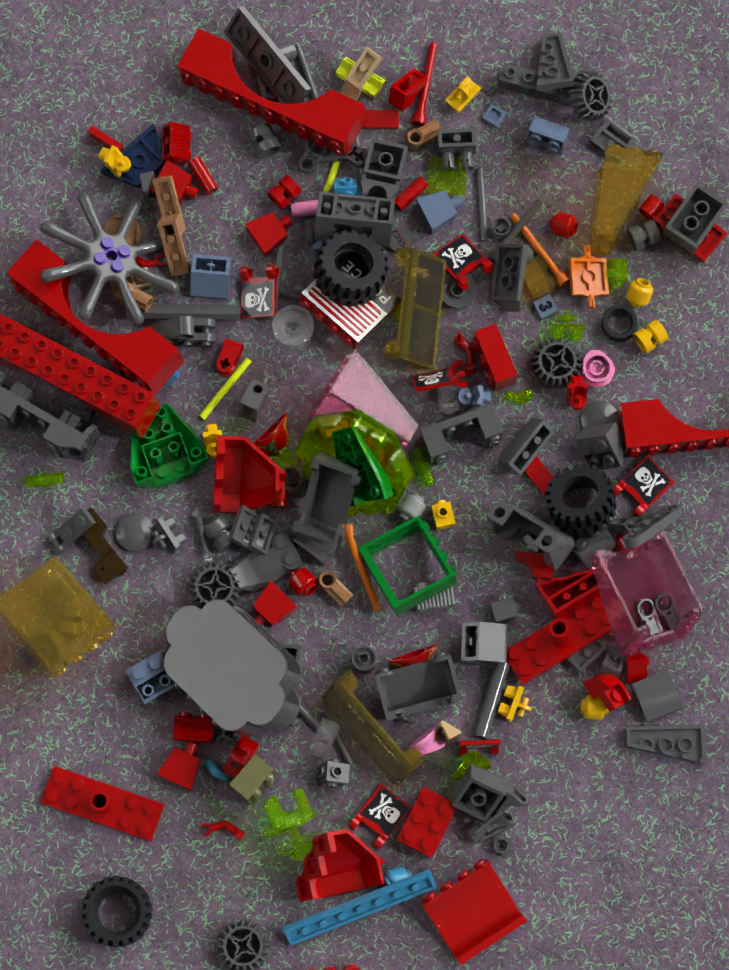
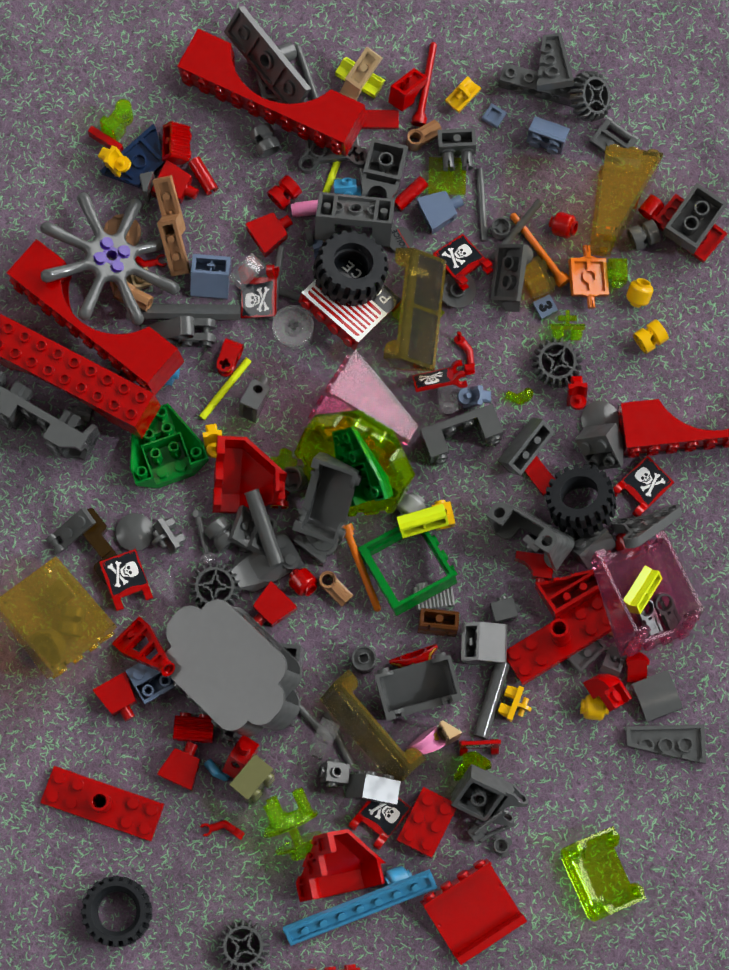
(44, 479): clear neon green pin -> none
(116, 123): none -> clear neon green legs
(117, 696): none -> red torso
(125, 576): none -> flag
(132, 636): none -> red plate
(246, 271): none -> clear brick
(264, 527): none -> dark grey piece
(274, 437): red hat -> none
(369, 787): none -> brick
(422, 467): clear neon green pin -> none
(422, 520): none -> neon yellow piece
(438, 622): none -> reddish brown brick
(494, 357): red brick -> none
(597, 369): bright pink hat -> none
(600, 875): none -> clear neon green windscreen
(620, 308): black tyre -> none
(642, 590): none -> neon yellow piece

